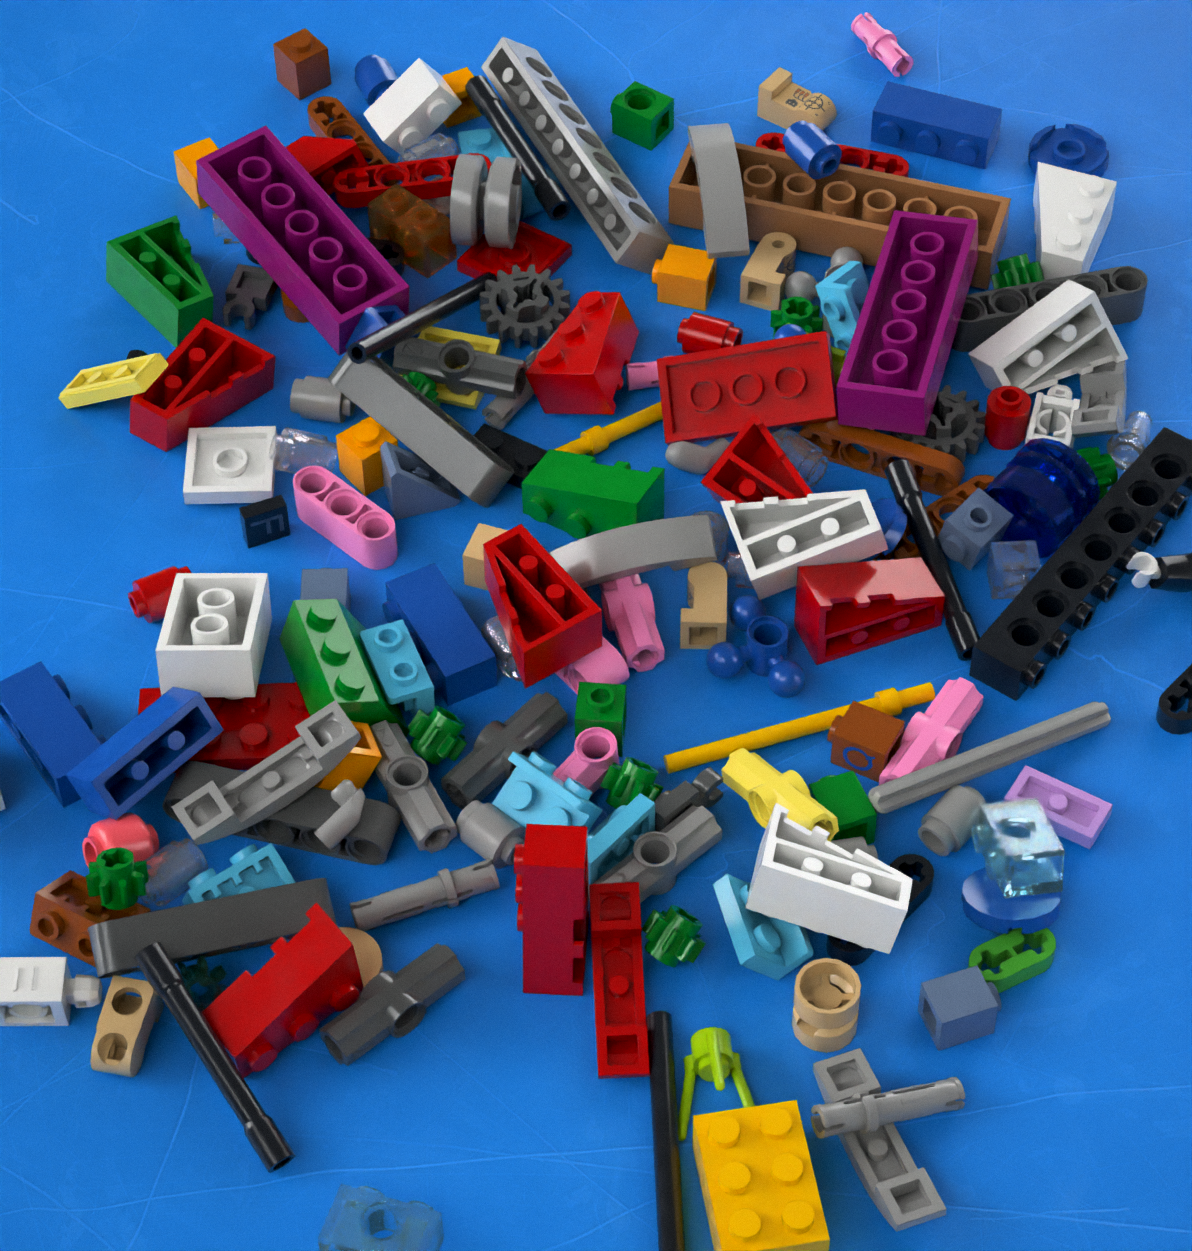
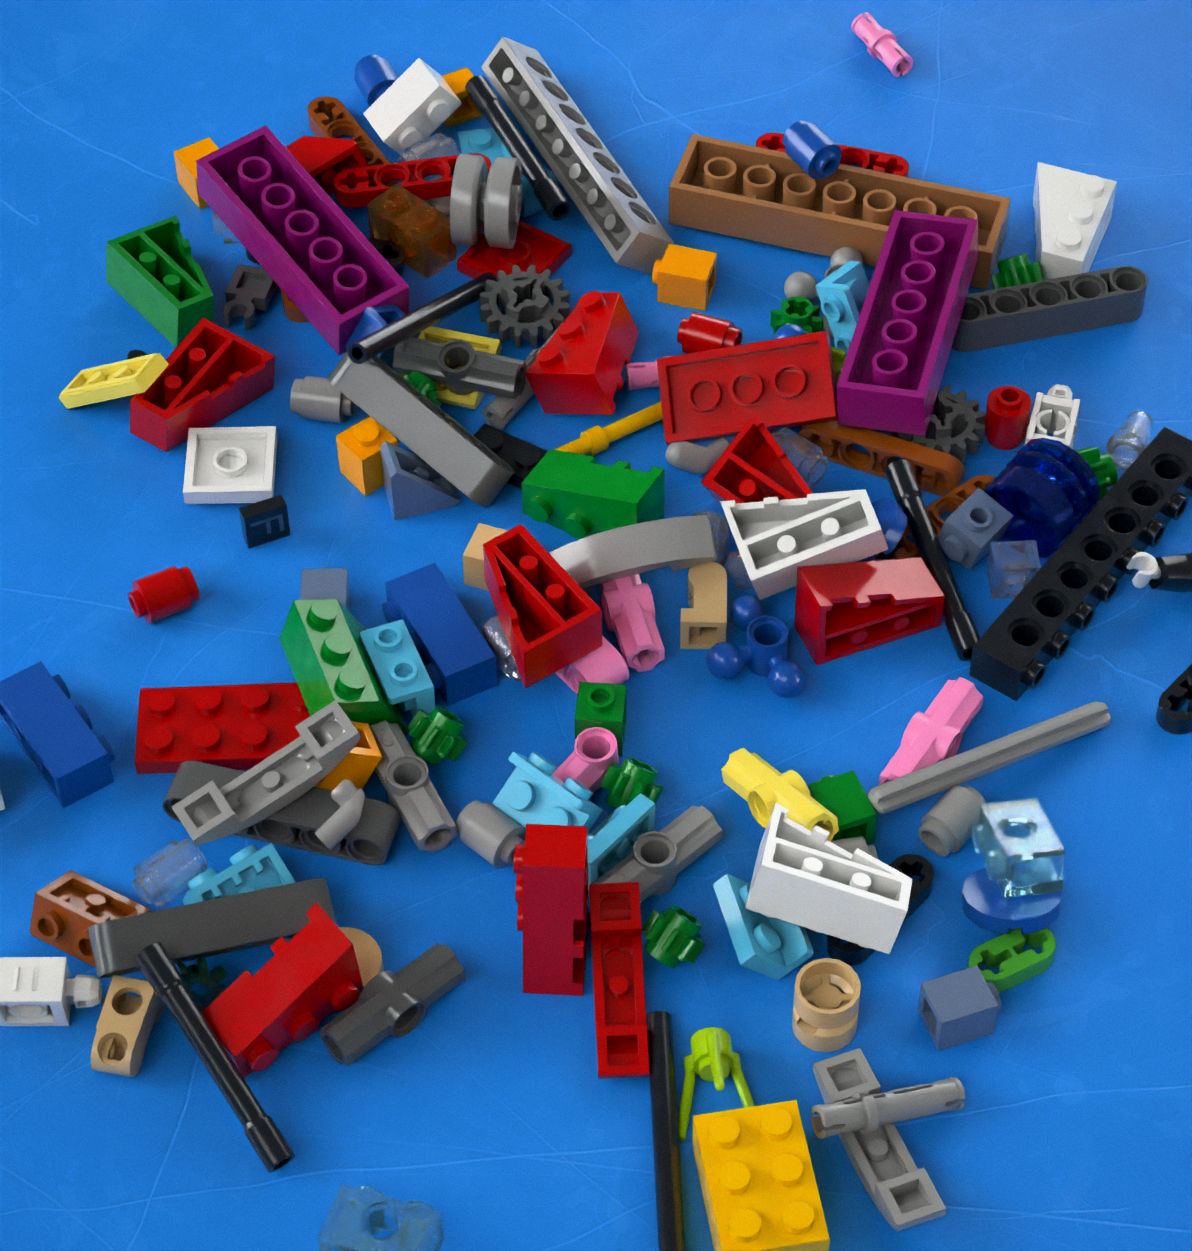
(117, 878): green gear -> none
(126, 832): coral head -> none
(144, 752): blue brick -> none
(215, 634): white brick -> none
(300, 449): clear brick -> none
(302, 64): dark orange brick -> none
(345, 517): bright pink beam -> none
(432, 893): light grey pin -> none
(489, 763): dark grey piece -> none
(642, 115): green brick -> none
(701, 792): dark grey plate -> none
(720, 190): light grey slope -> none
(767, 271): tan leg -> none
(786, 102): tan leg -> none
(865, 740): dark orange brick -> none
(886, 701): yellow bar -> none
(936, 125): blue brick -> none
(1049, 342): white wedge -> none
(1069, 148): blue tile -> none
(1069, 810): lavender plate -> none
(1102, 401): light grey slope -> none

